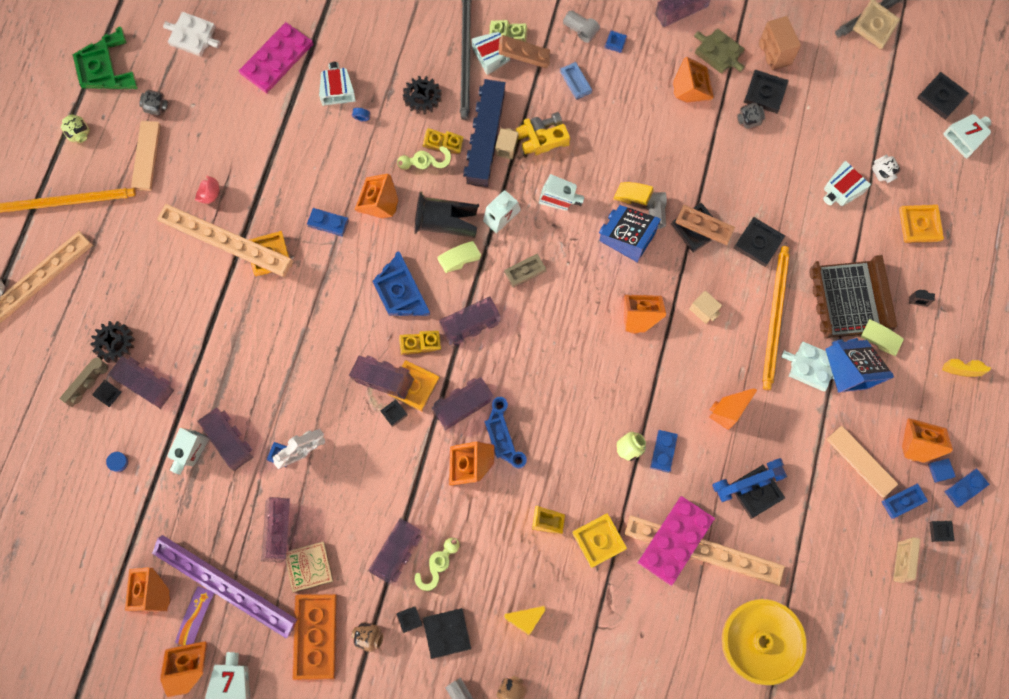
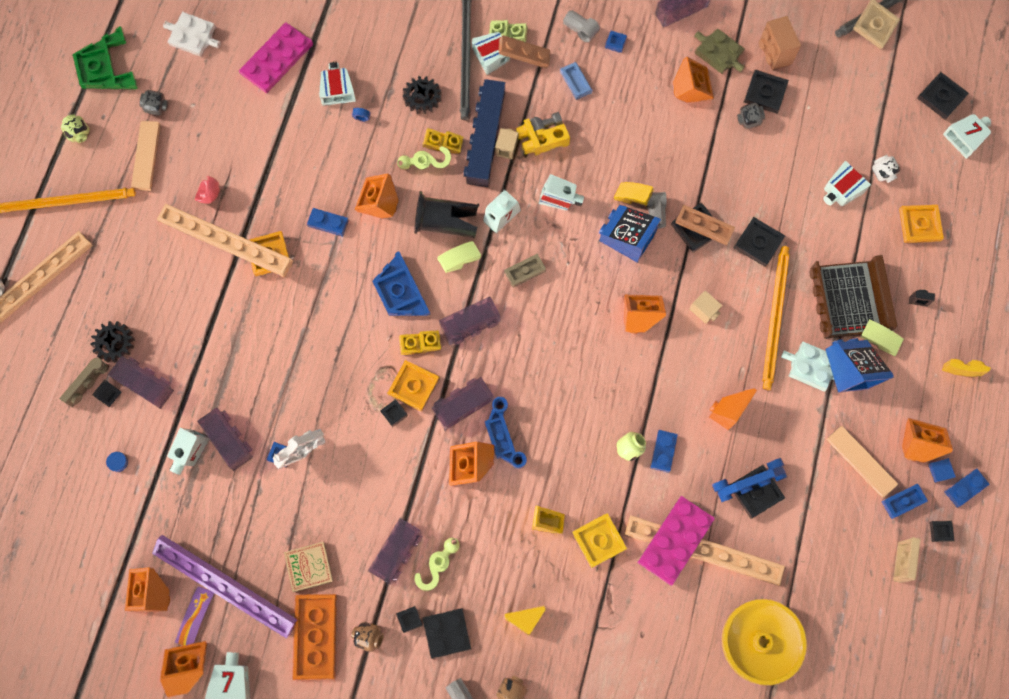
(275, 529): brick -> none
(382, 376): clear purple brick -> none

